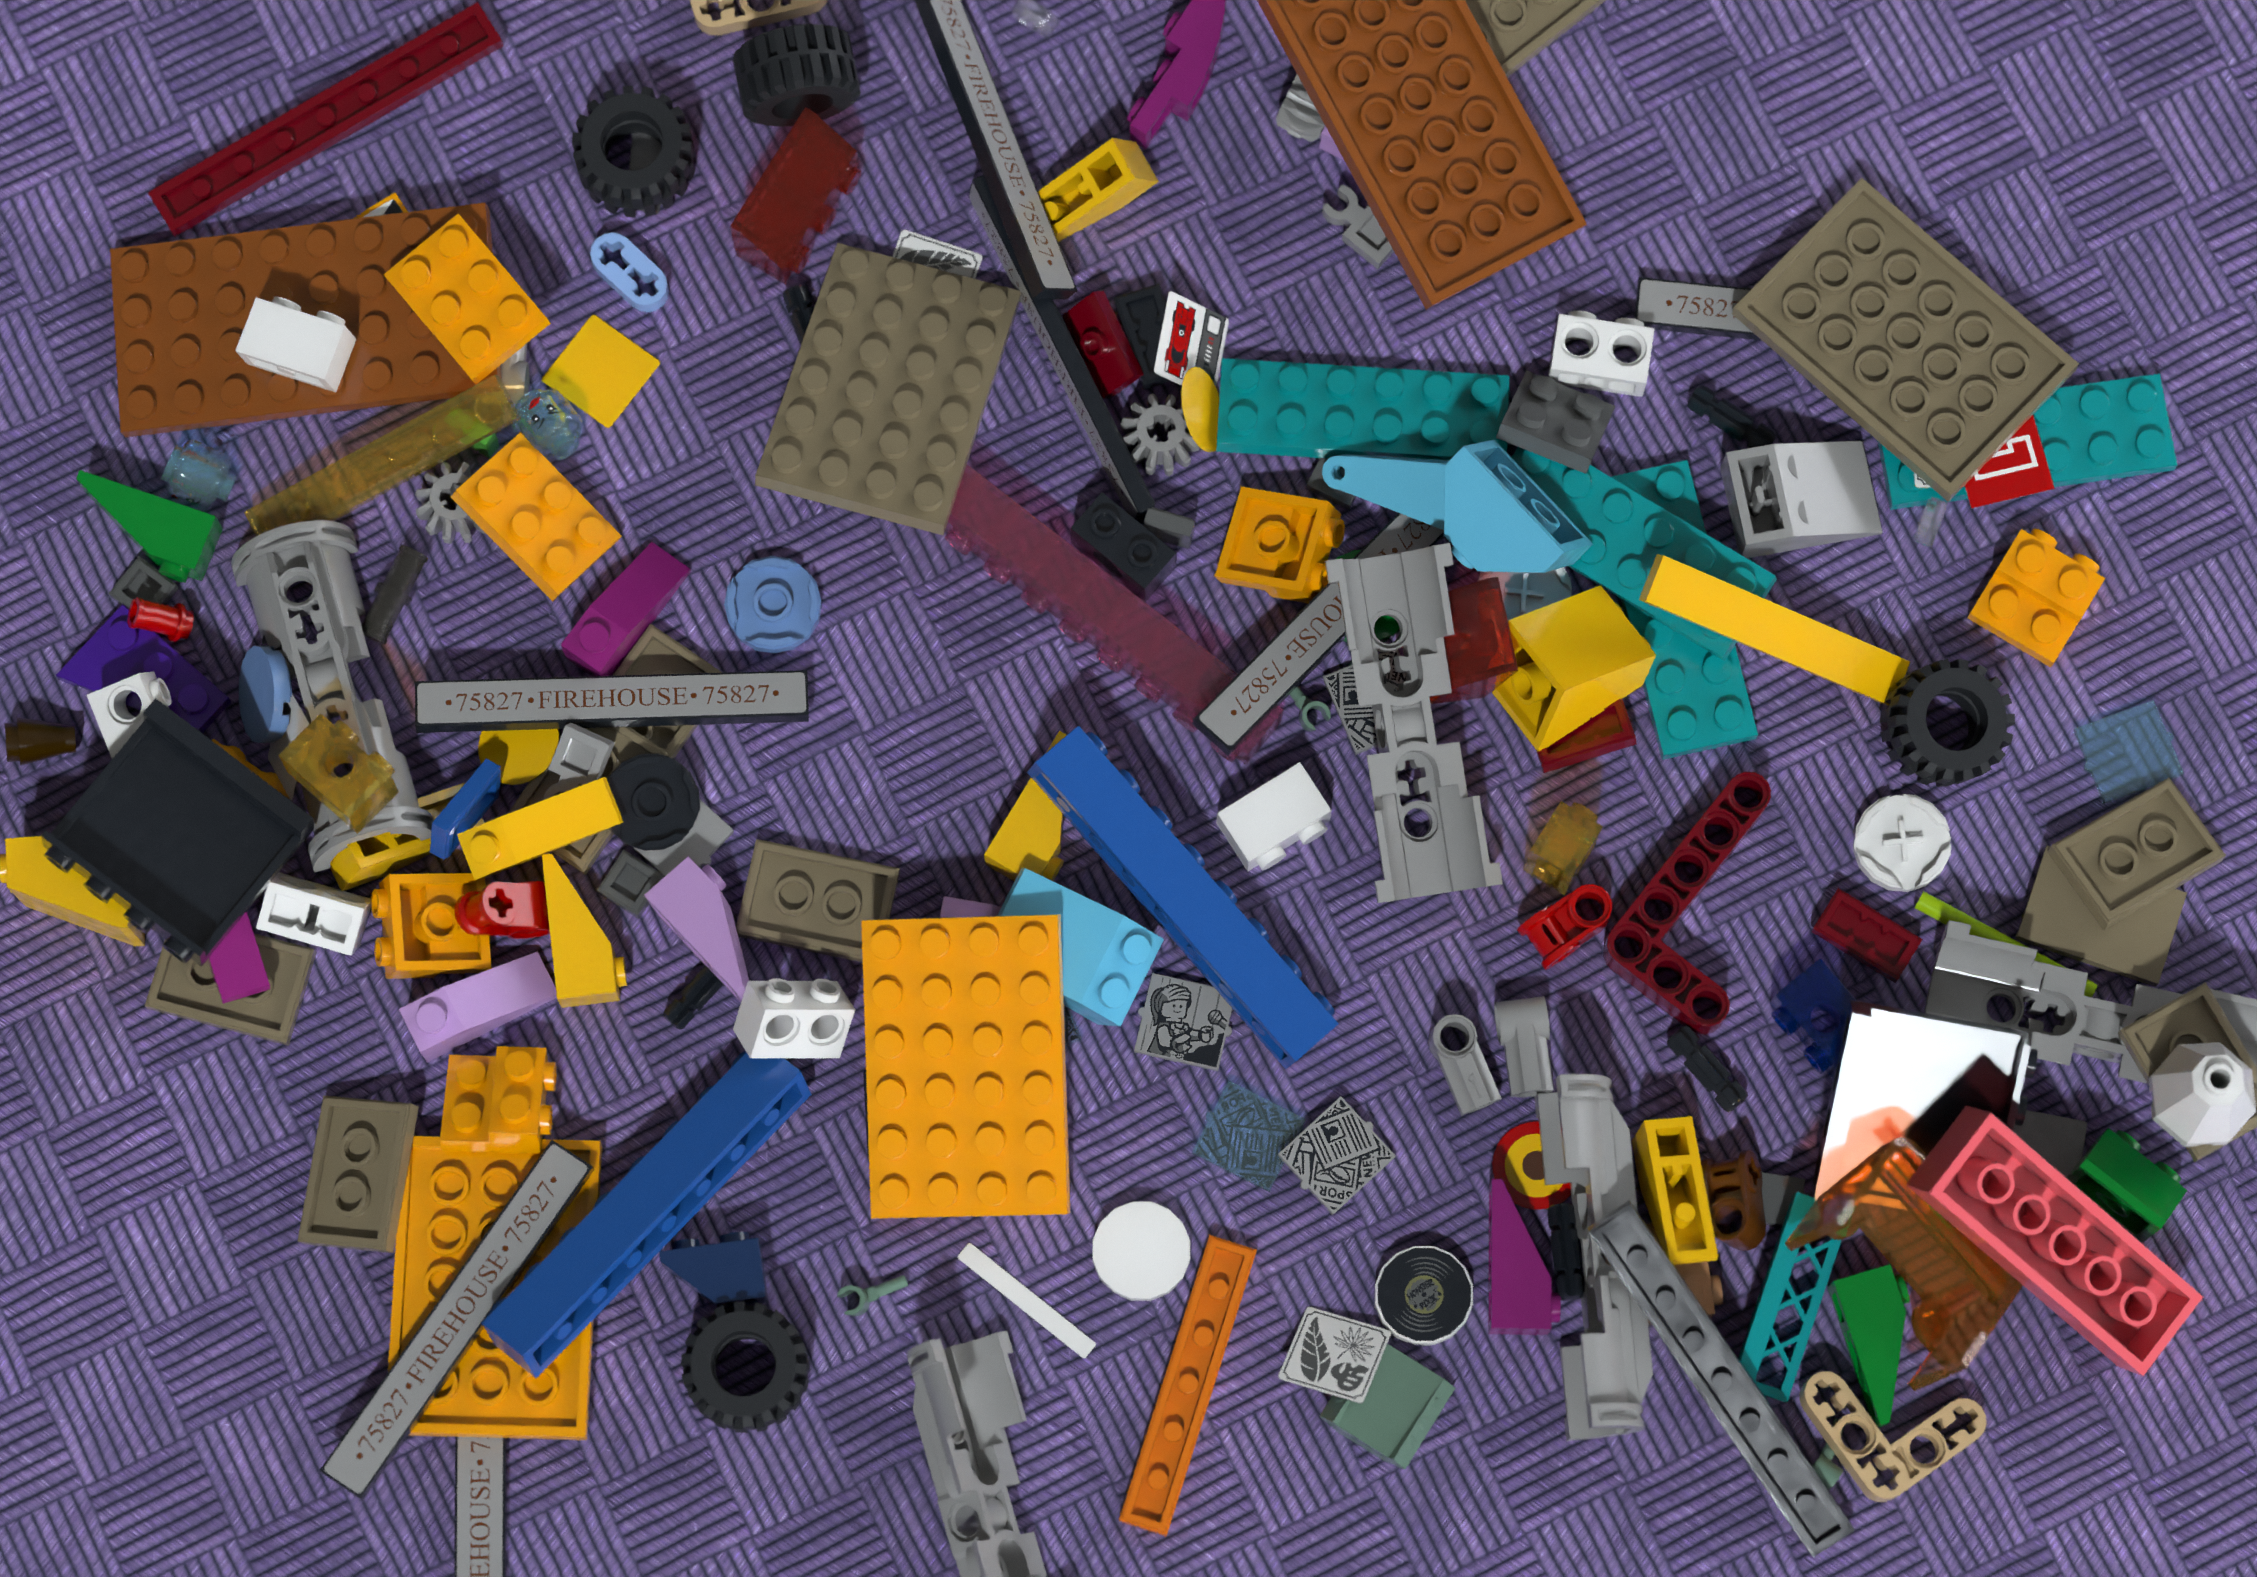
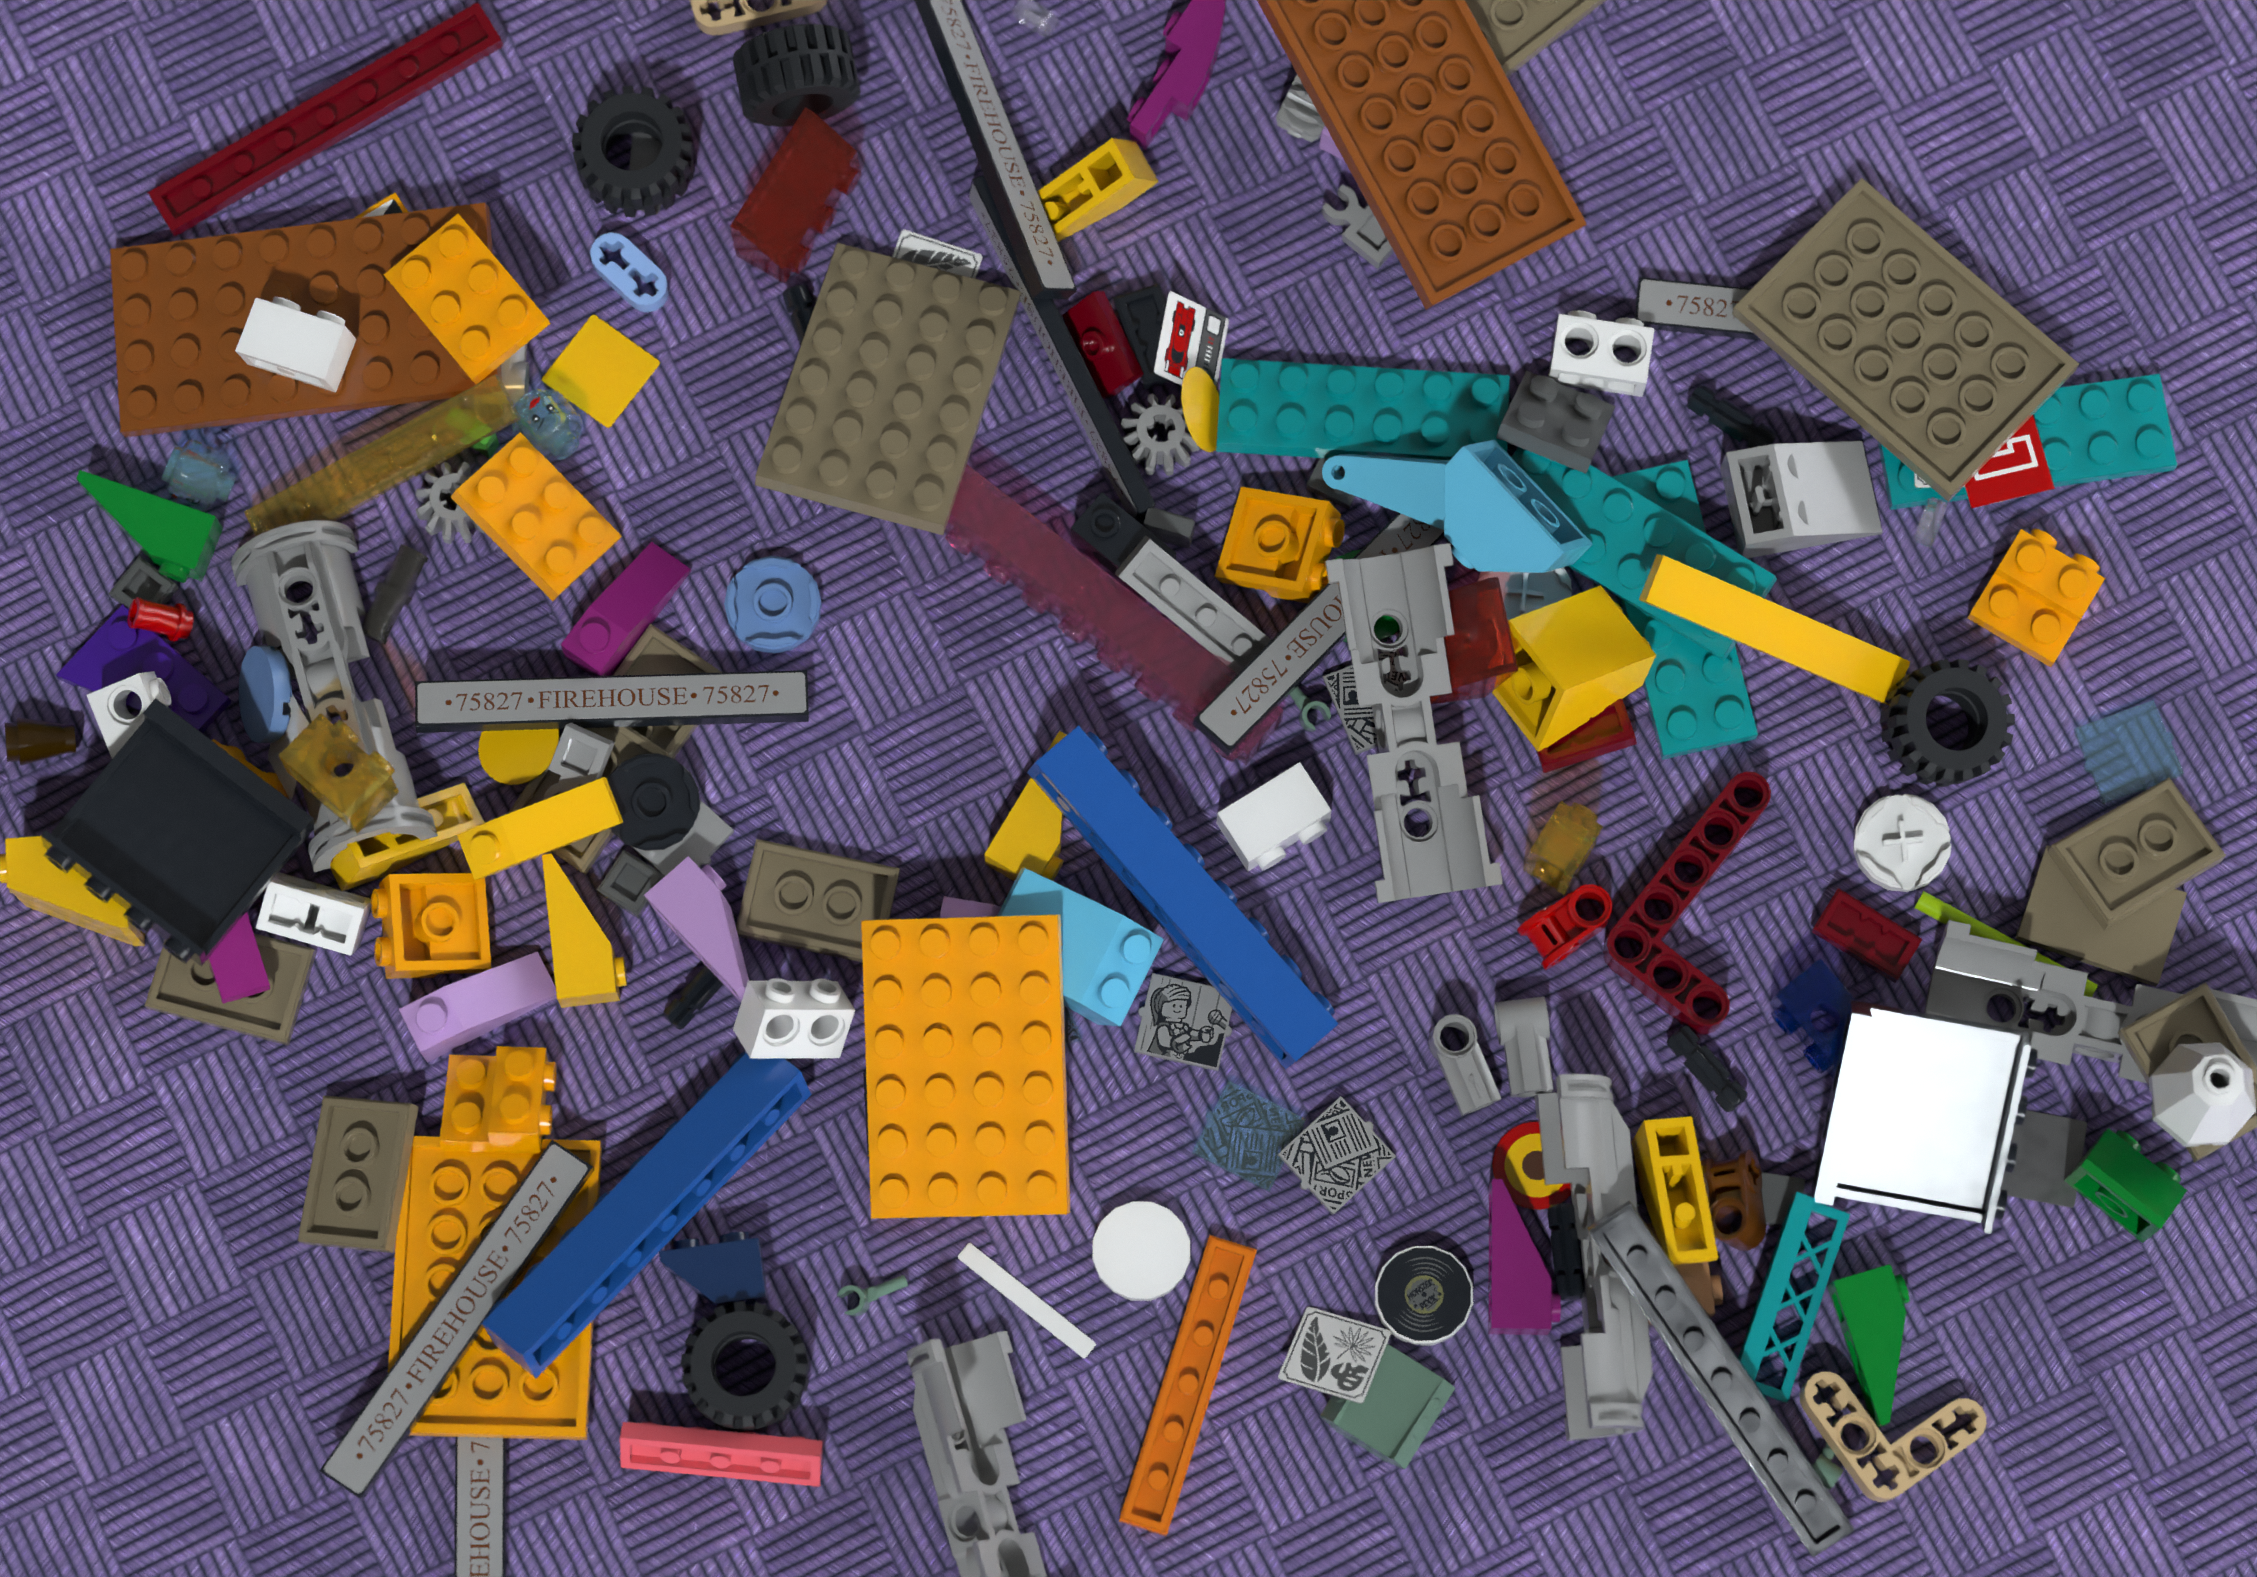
(465, 809): blue tile -> none
(505, 910): red piece -> none
(721, 1453): none -> coral plate
(1192, 605): none -> light grey plate
(1957, 1281): clear orange windscreen -> none
(2054, 1240): coral brick -> none

